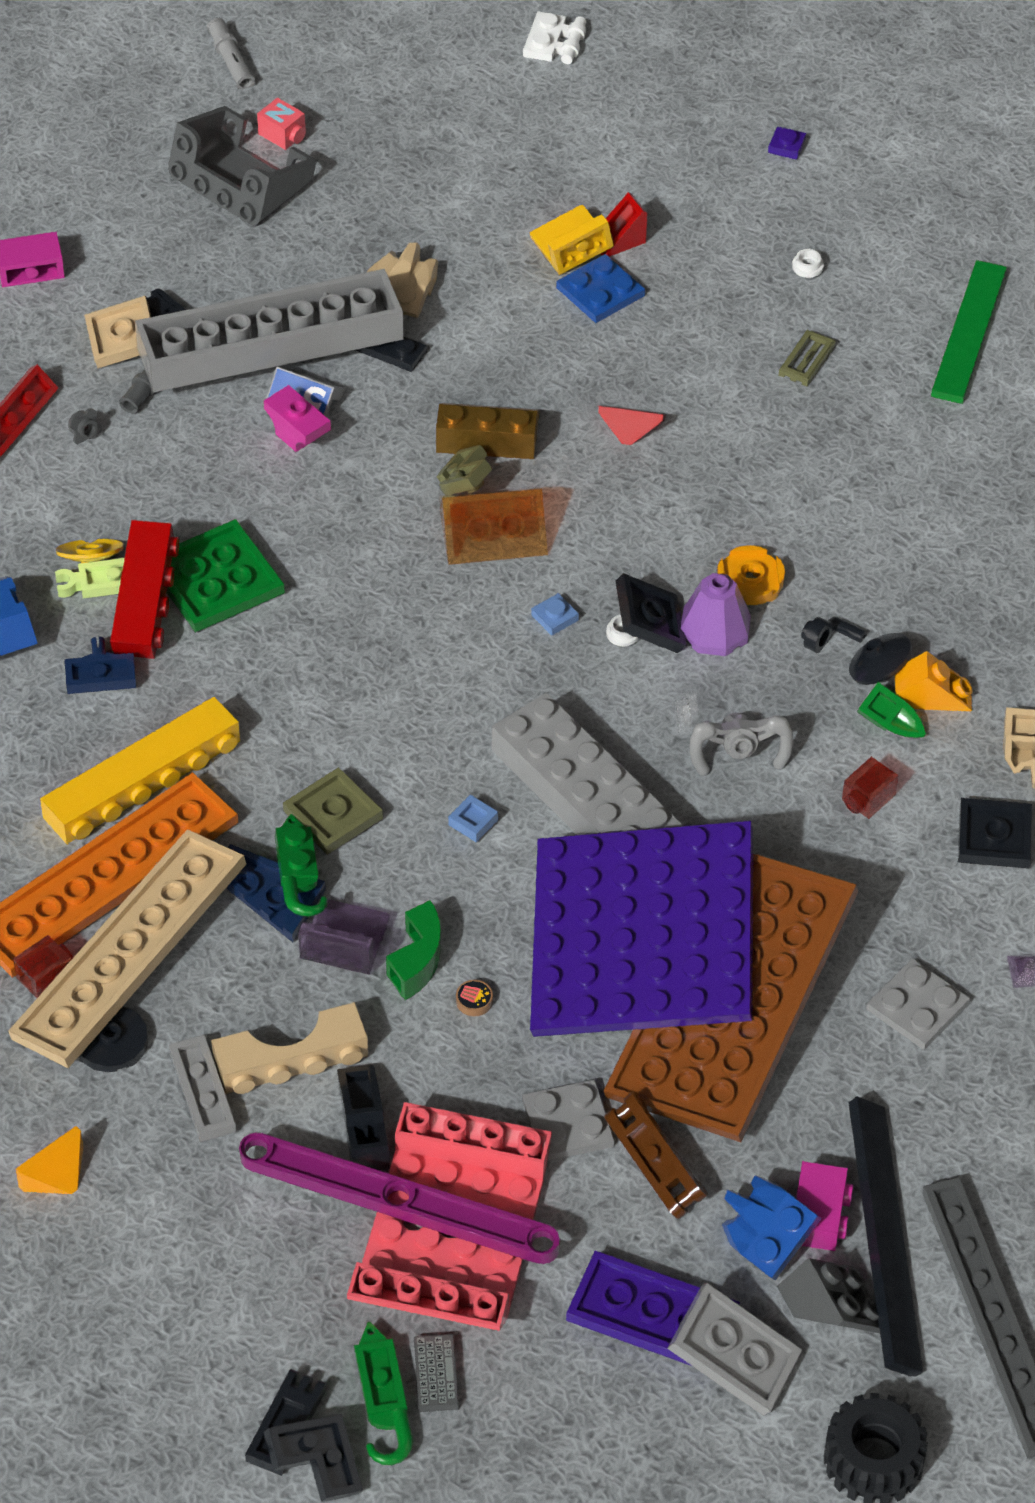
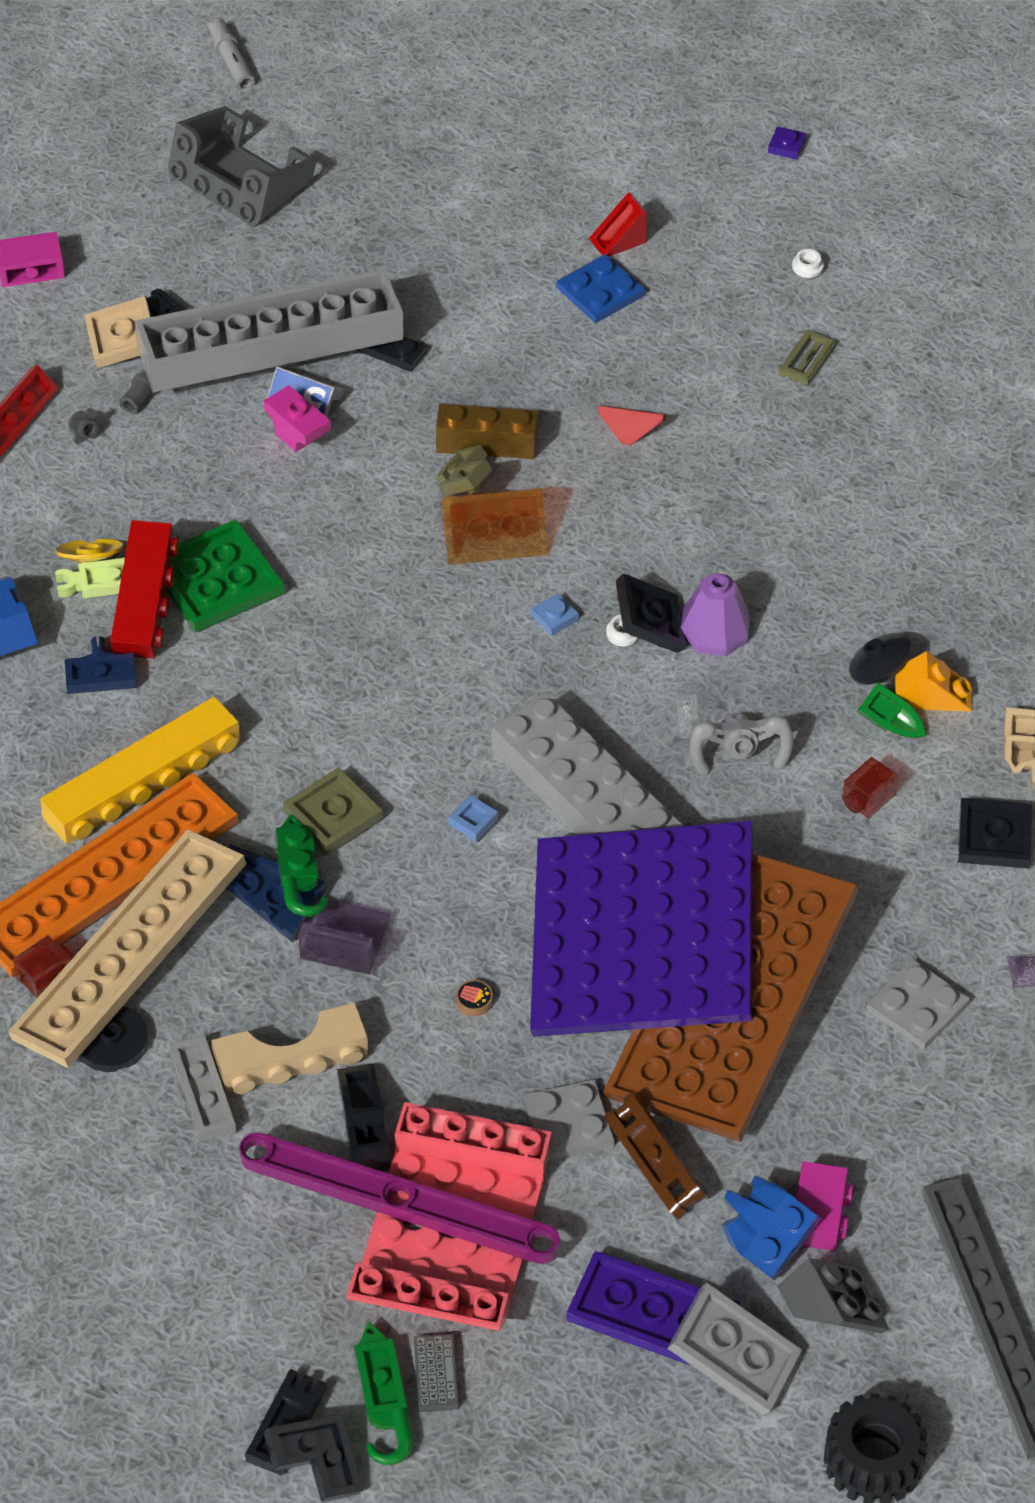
(54, 1167): light orange slope -> none
(281, 124): coral brick -> none
(409, 277): tan plate -> none
(417, 962): green brick -> none
(546, 34): white plate -> none
(572, 238): yellow bracket -> none
(765, 568): light orange plate -> none
(818, 632): black plate -> none
(885, 1238): black tile -> none
(968, 332): green tile -> none

